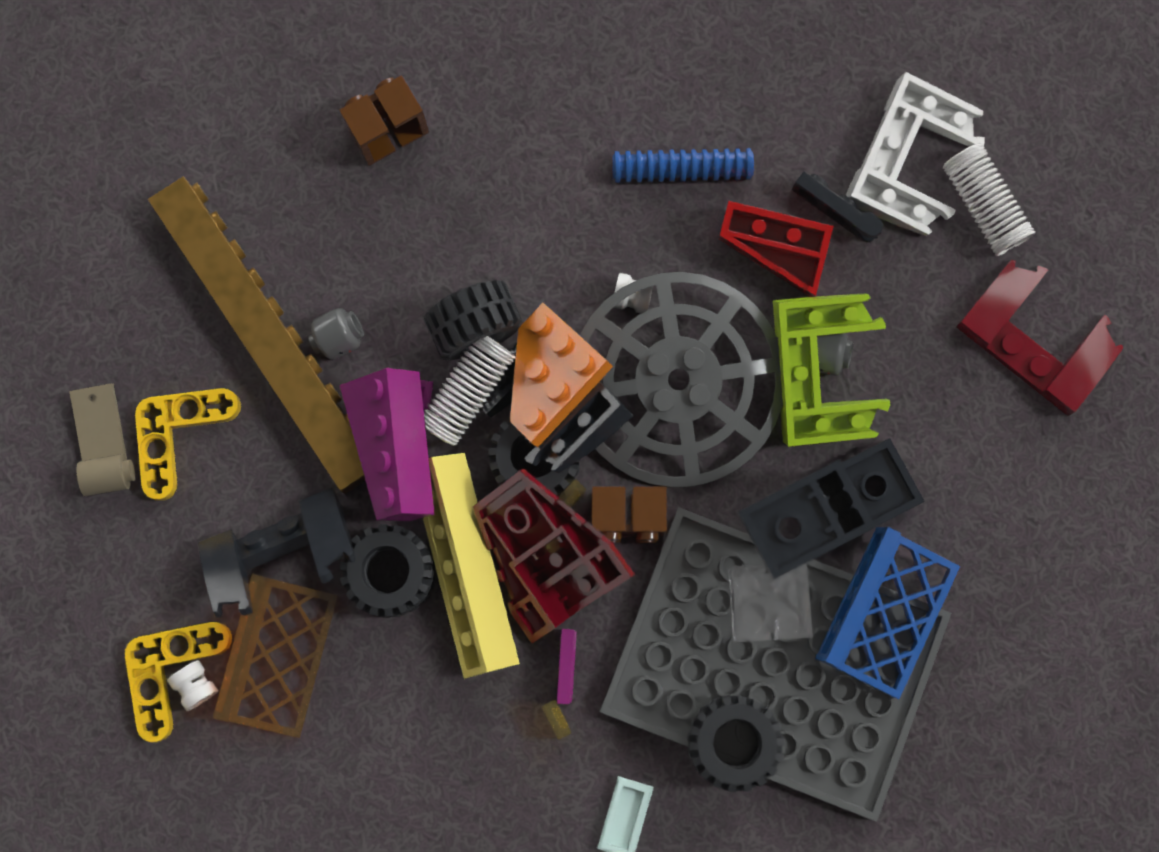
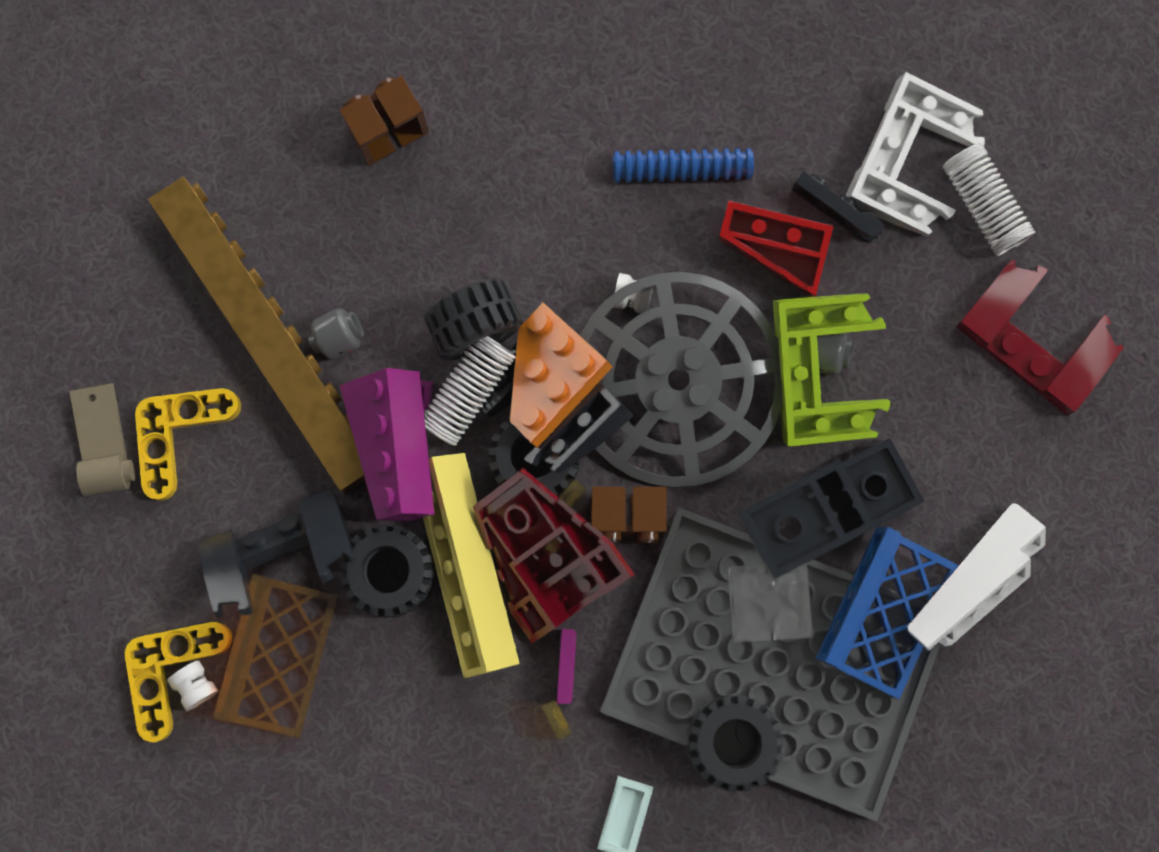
(982, 580): none -> white wedge

